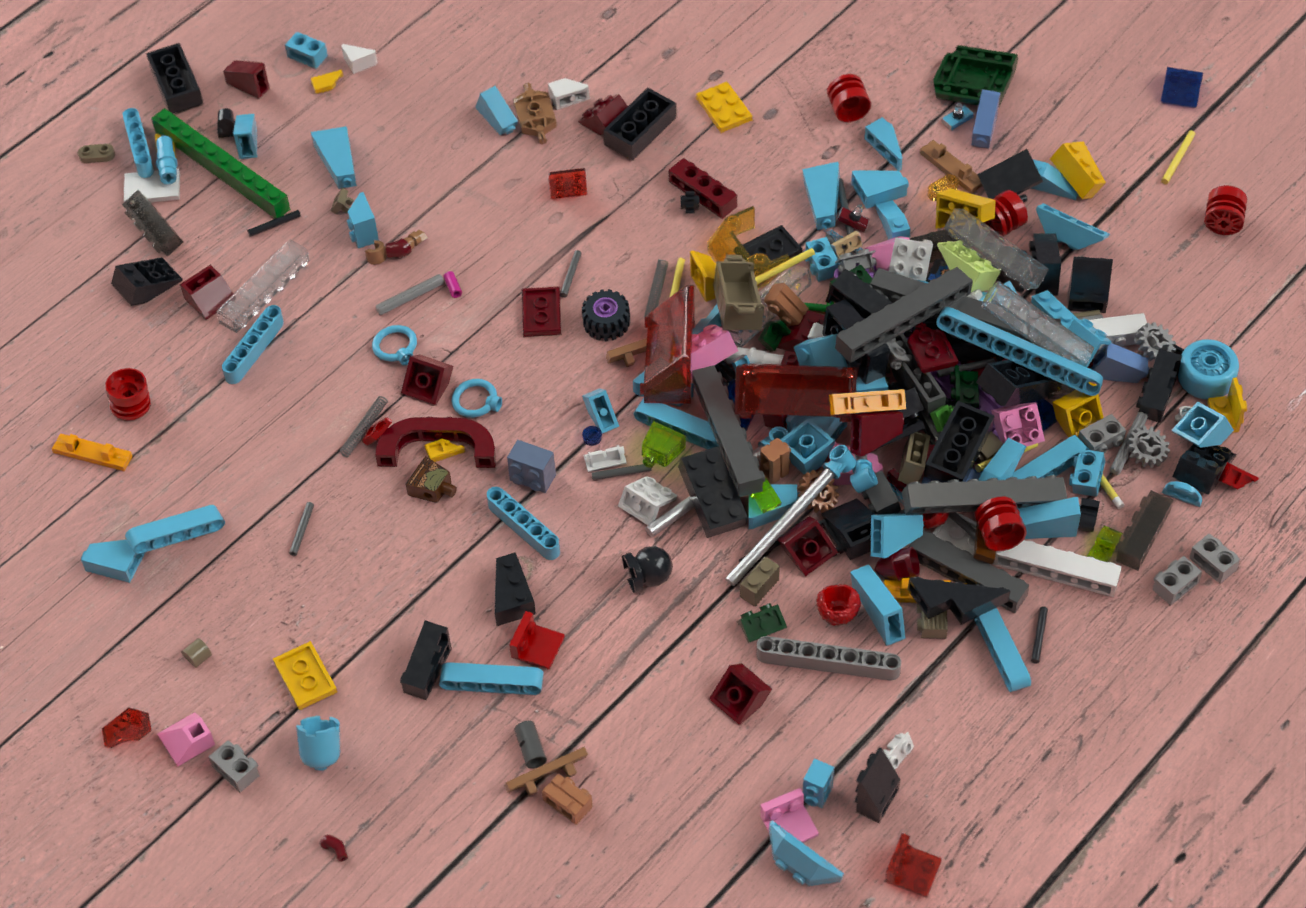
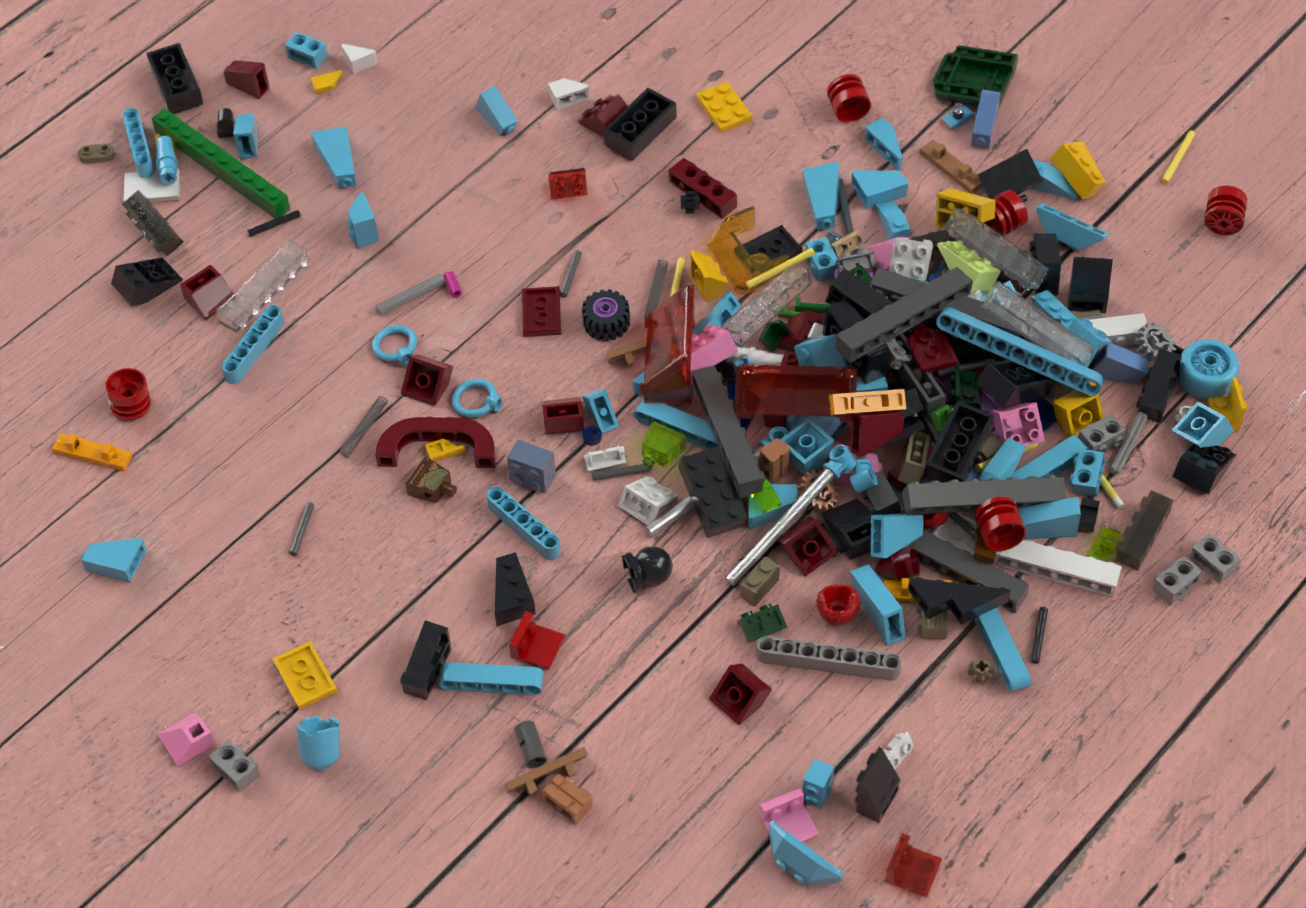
(127, 726): clear red arch -> none
(174, 529): medium azure beam -> none
(197, 652): dark tan brick -> none
(330, 841): dark red arm -> none
(340, 202): dark tan tile -> none
(376, 431): red tile -> none
(394, 249): medium nougat piece -> none
(537, 121): medium nougat plate -> none
(563, 415): none -> dark red slope
(737, 294): dark tan container -> none
(785, 304): nougat brick -> none
(854, 218): dark red piece -> none
(941, 185): clear yellow beam -> none
(981, 671): none -> dark tan gear
(1145, 446): light grey gear -> none
(1181, 87): clear blue bracket -> none
(1183, 492): medium azure tile -> none
(1236, 477): red tile -> none

